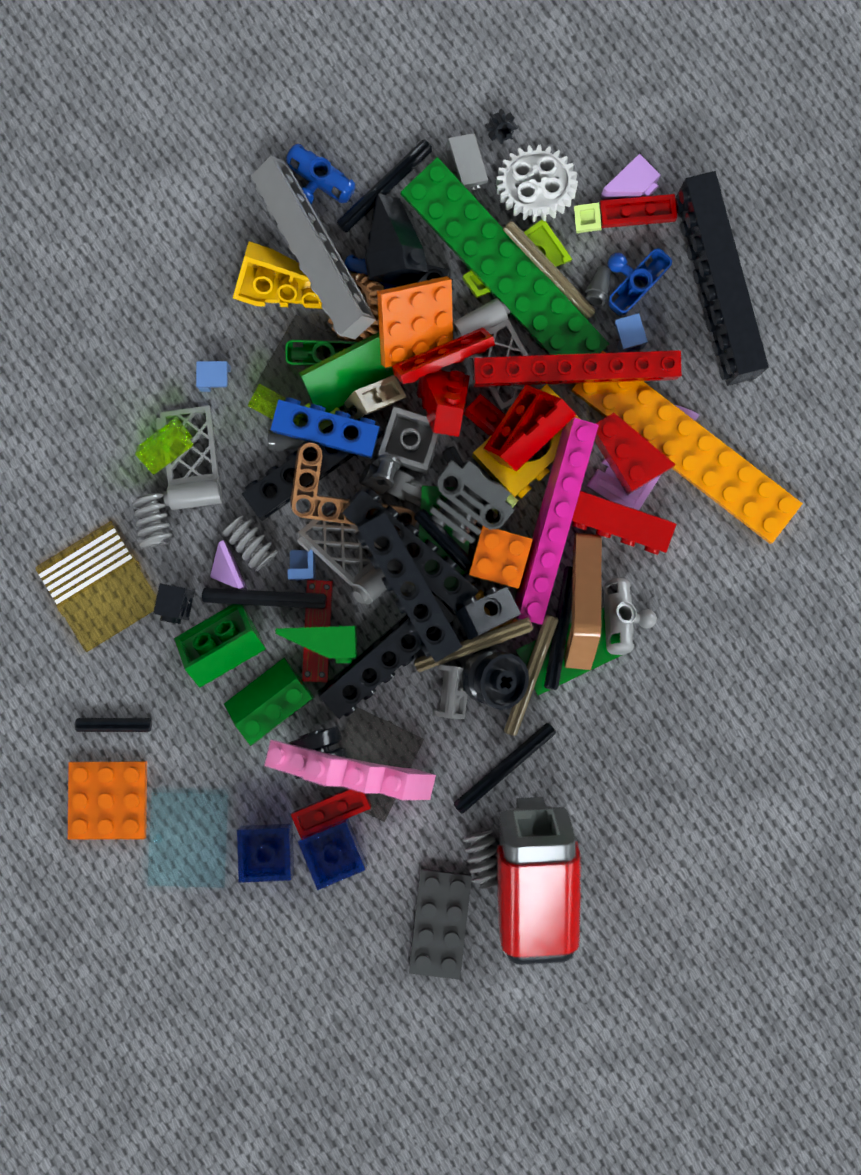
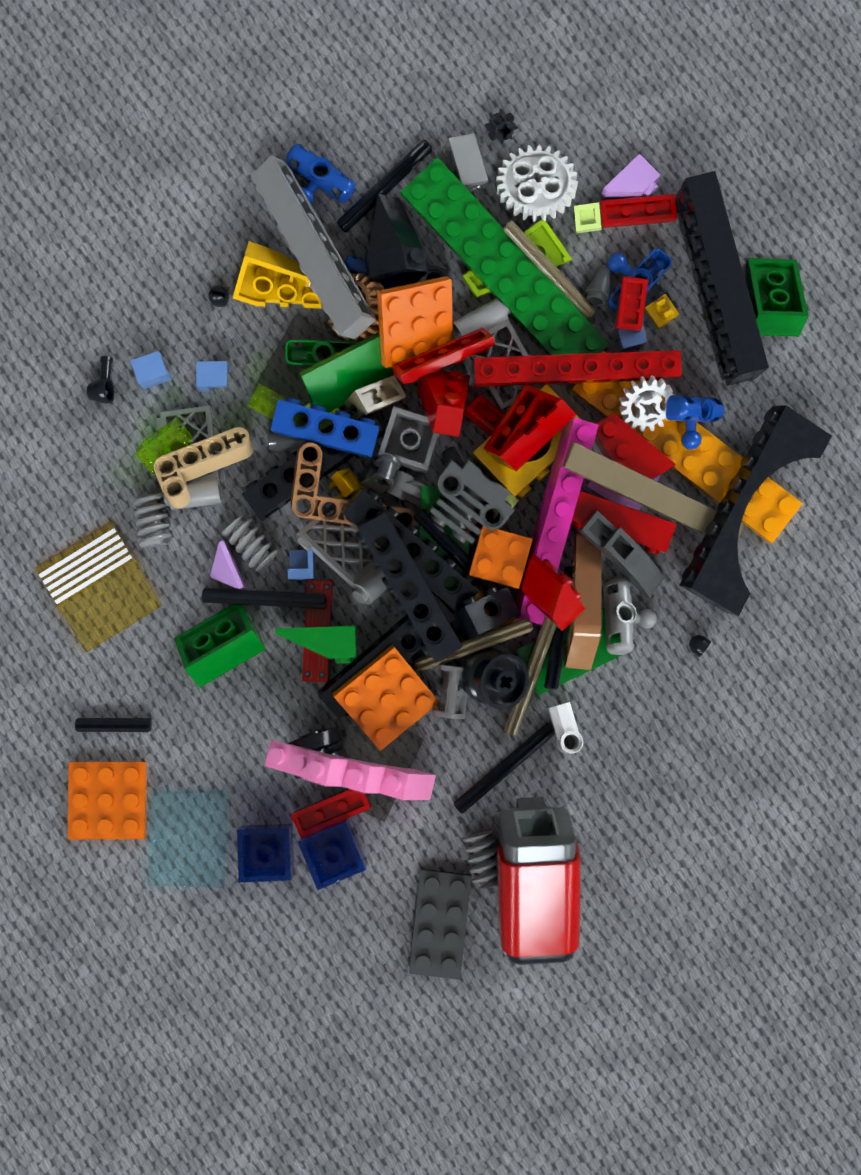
(97, 389): none -> black bar
(150, 370): none -> medium blue panel
(173, 603): black brick -> none
(204, 464): none -> tan beam
(218, 300): none -> black hinge
(268, 701): green slope -> none
(346, 482): none -> yellow tile
(385, 697): none -> orange plate
(551, 592): none -> red slope
(565, 724): none -> white piece
(623, 552): none -> dark grey slope
(631, 303): none -> red plate
(638, 488): none -> dark tan tile
(646, 393): none -> white gear
(661, 311): none -> yellow tile
(693, 410): none -> blue piece
(699, 644): none -> black hinge
(715, 565): none -> black arch
(777, 296): none -> green slope

